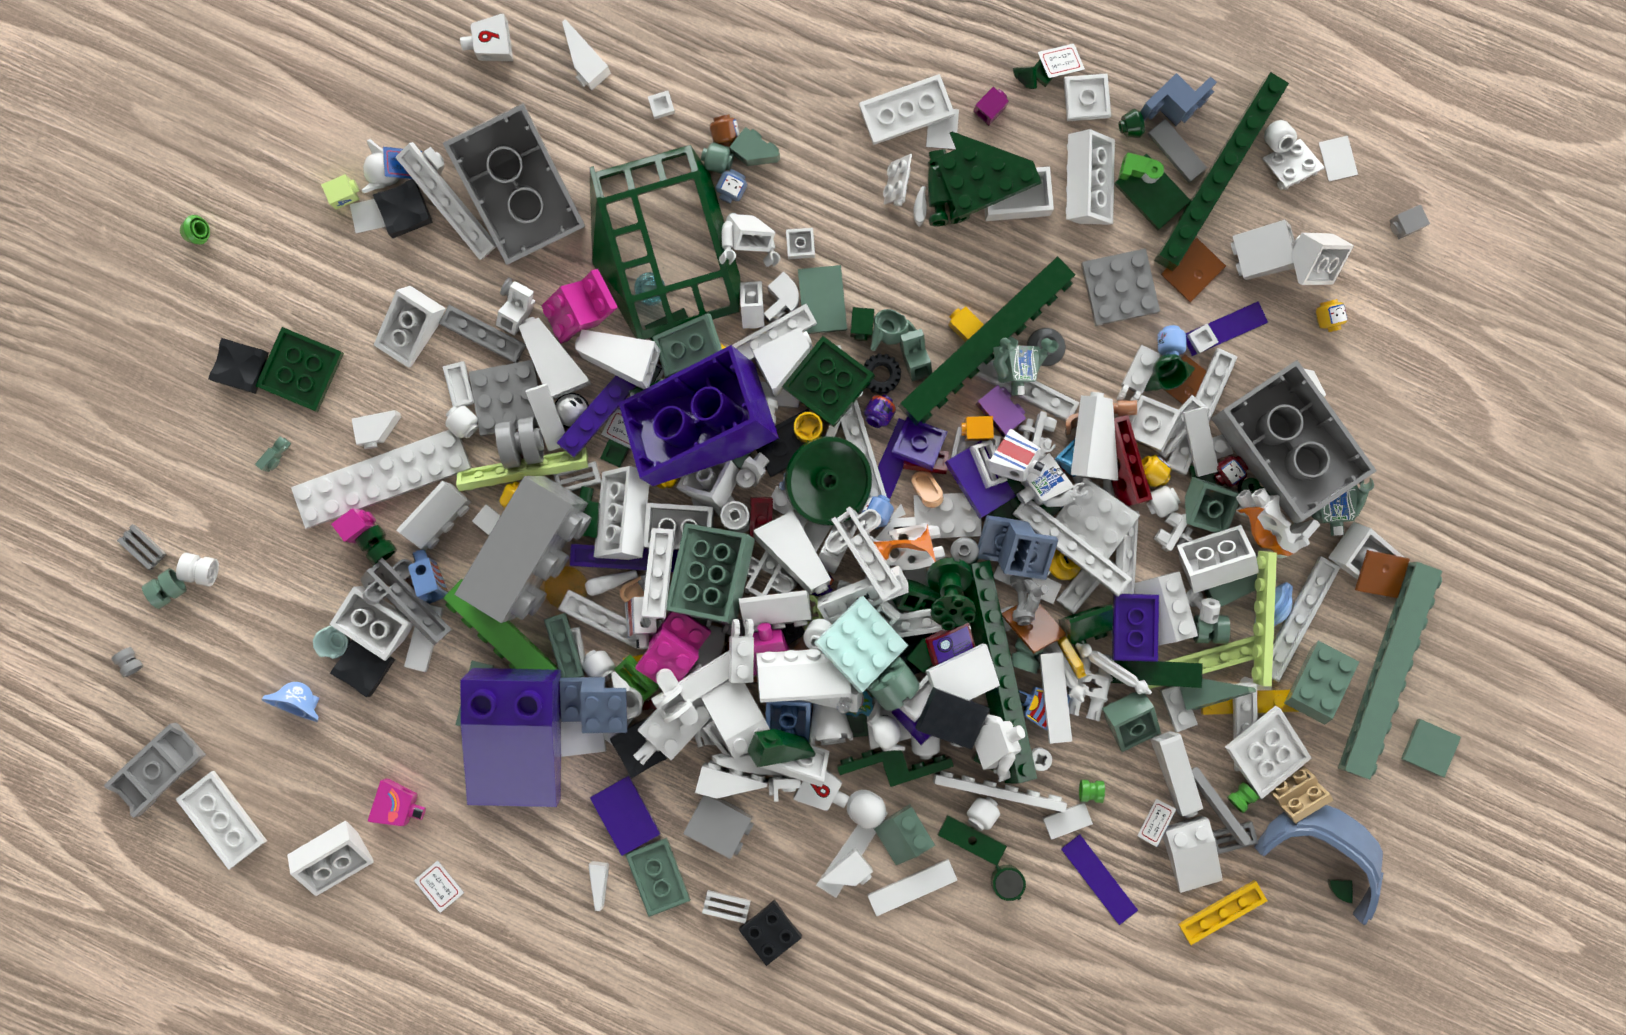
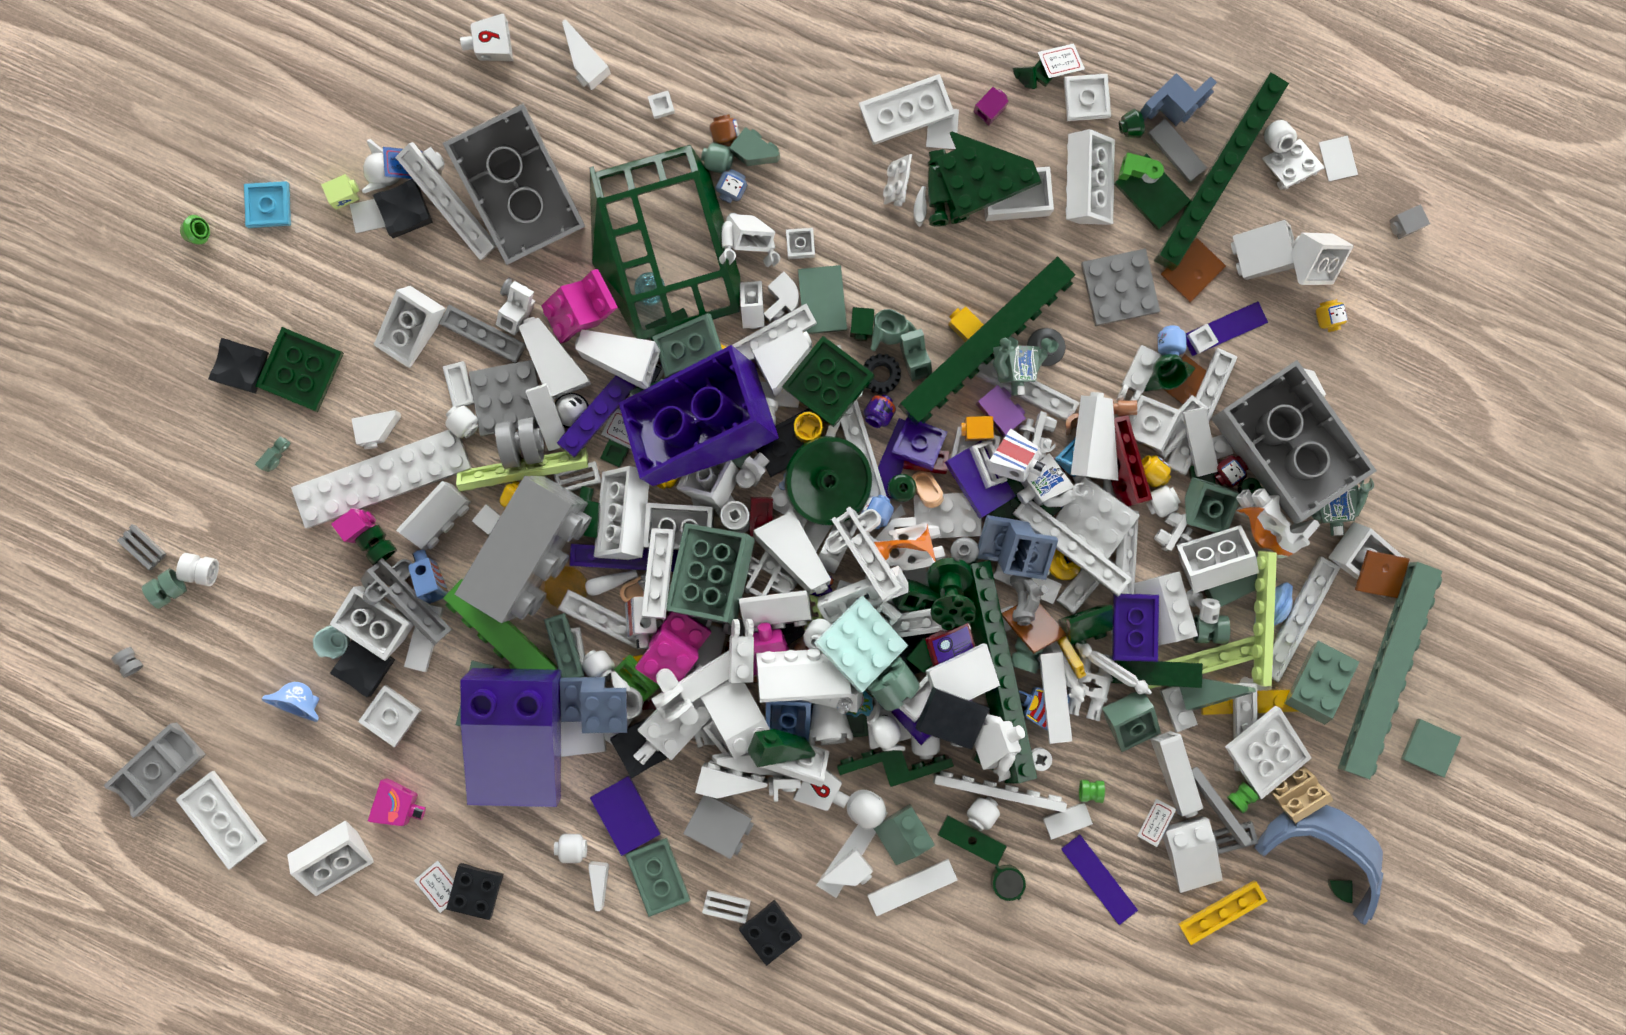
(267, 204): none -> medium azure tile
(390, 715): none -> white plate
(474, 891): none -> black brick
(571, 848): none -> white head
(895, 492): none -> dark green head

